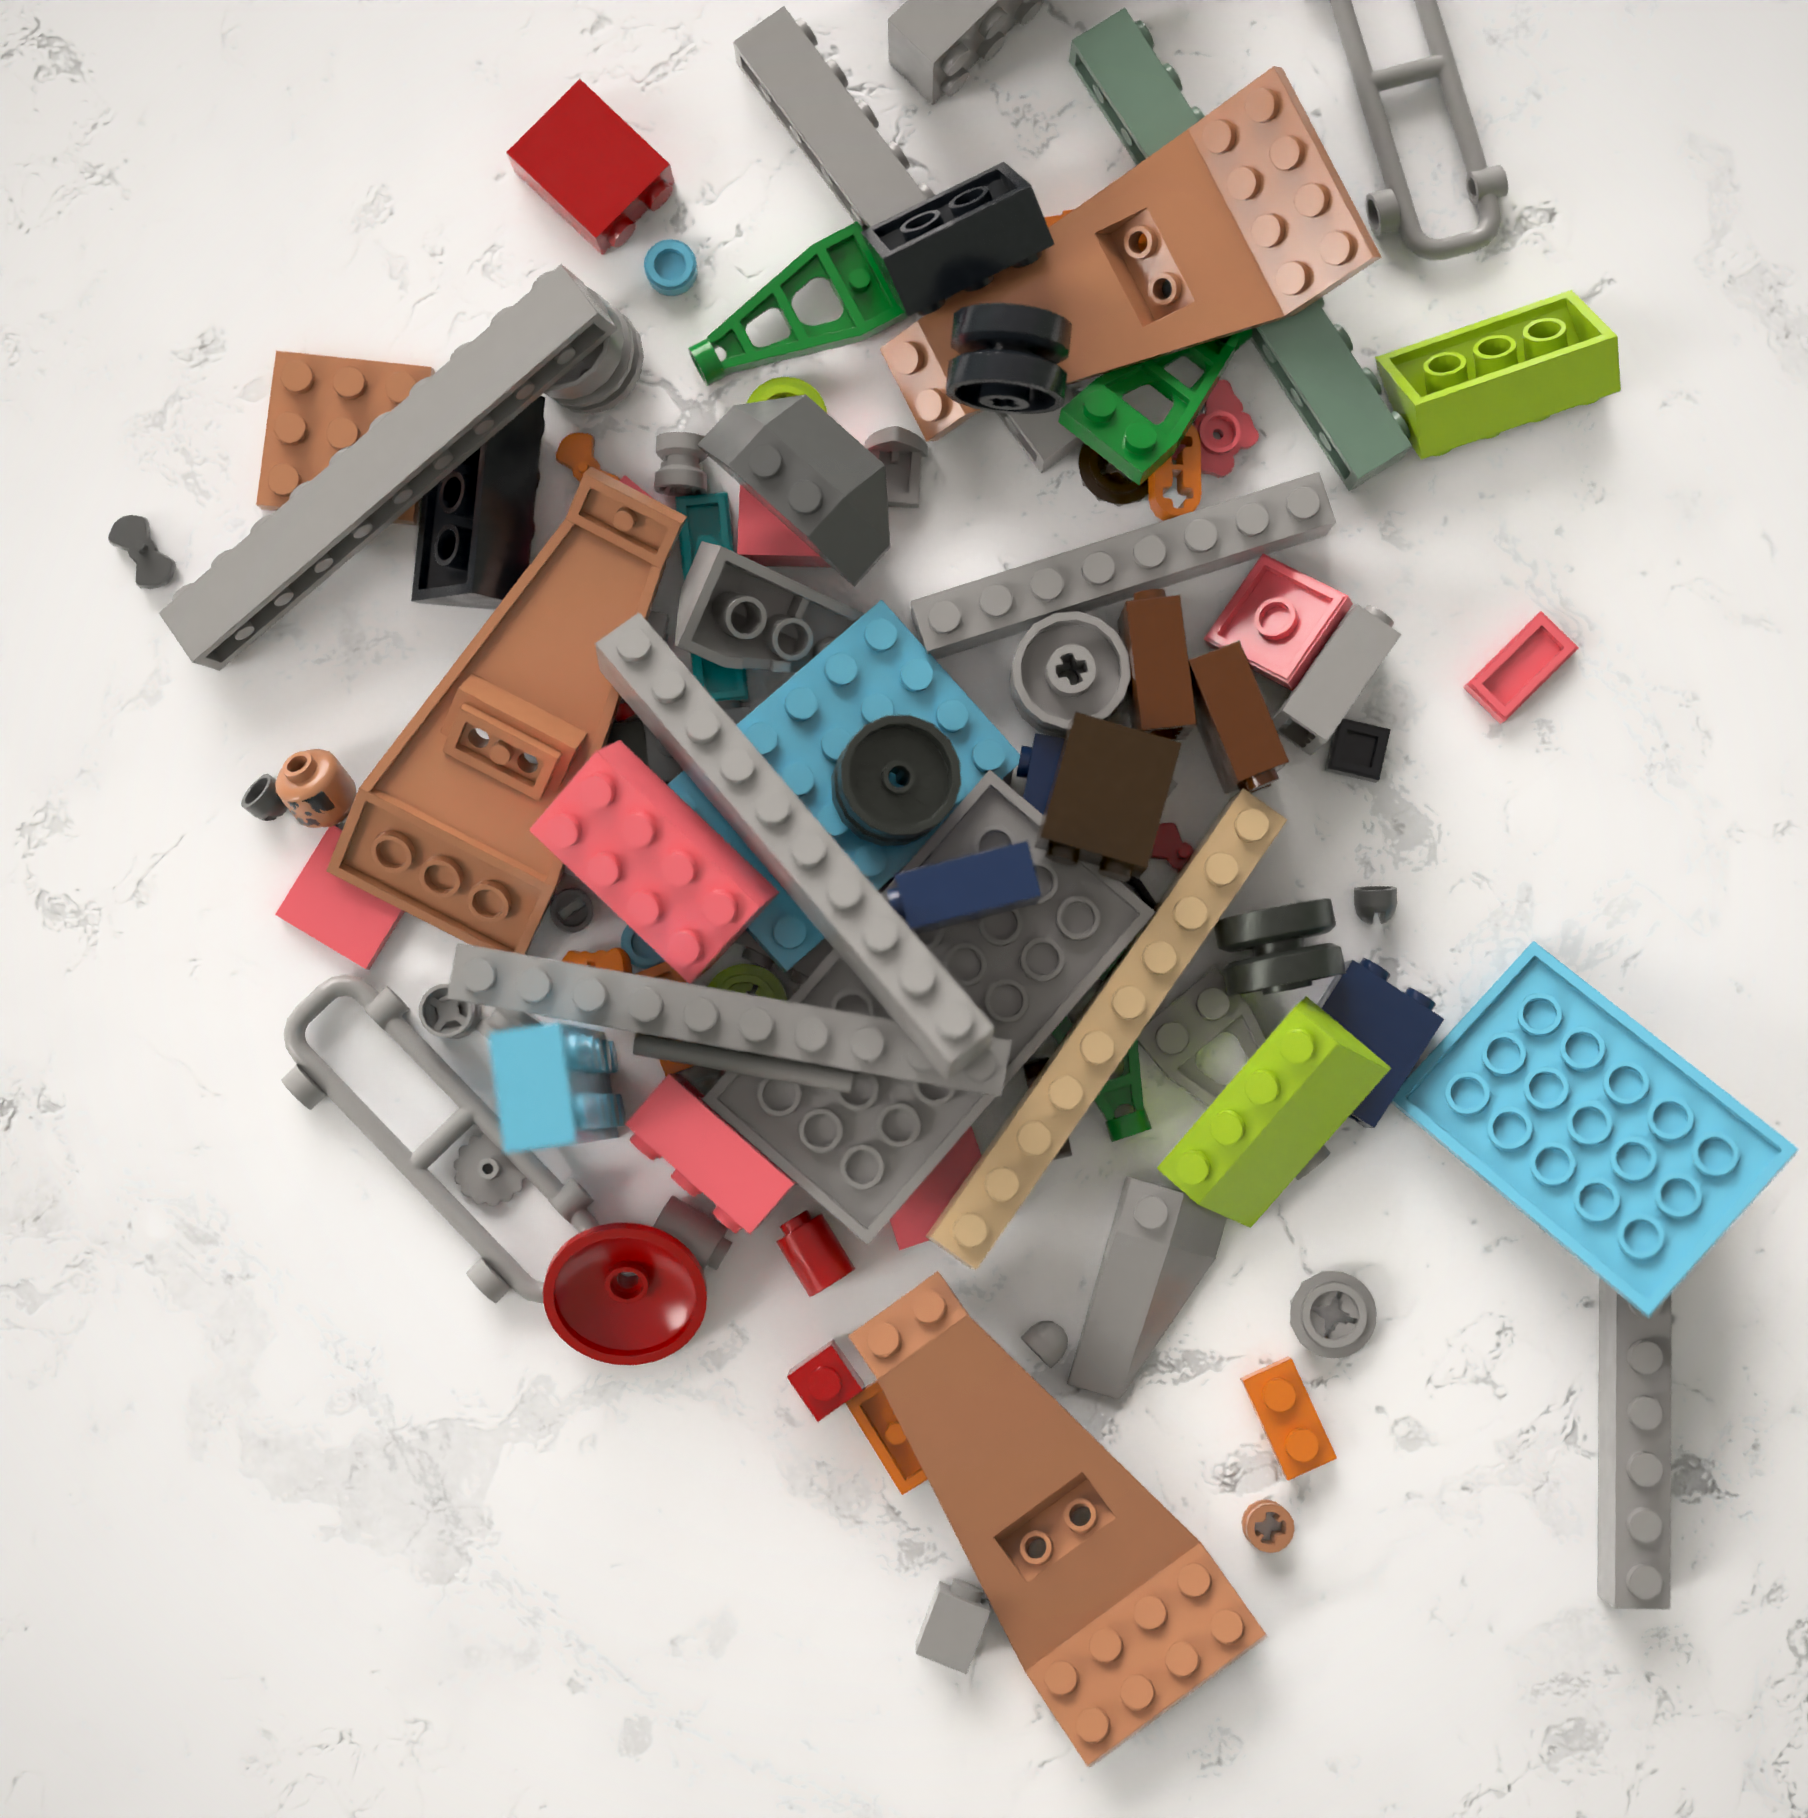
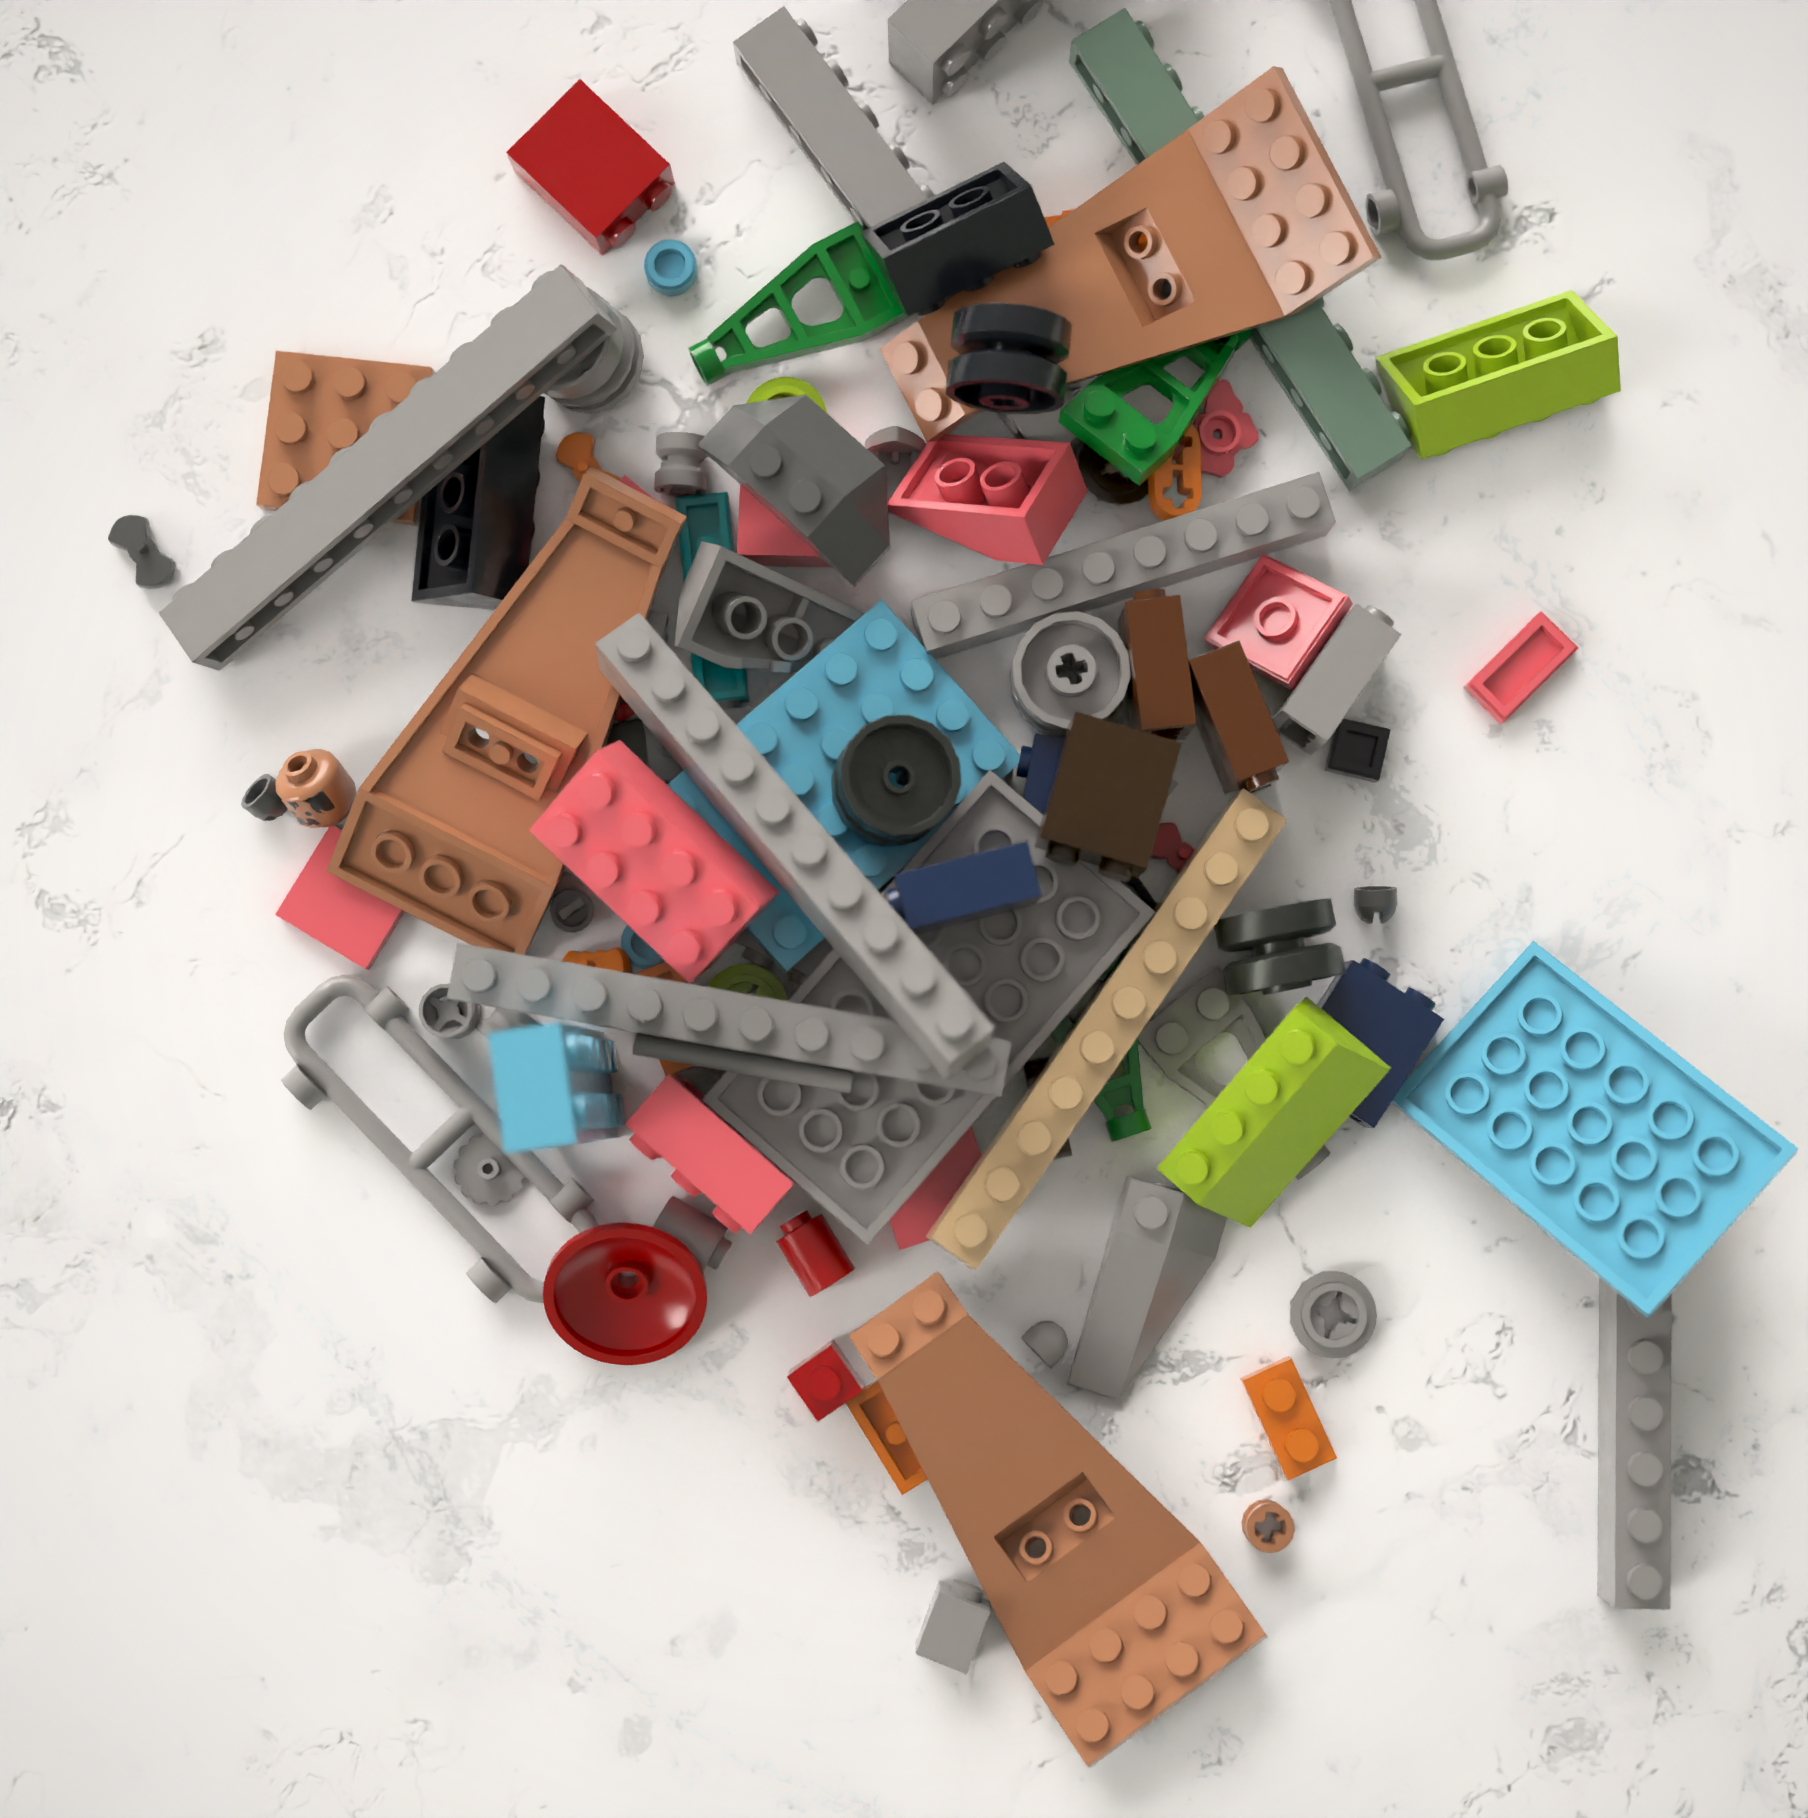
(993, 494): none -> coral slope

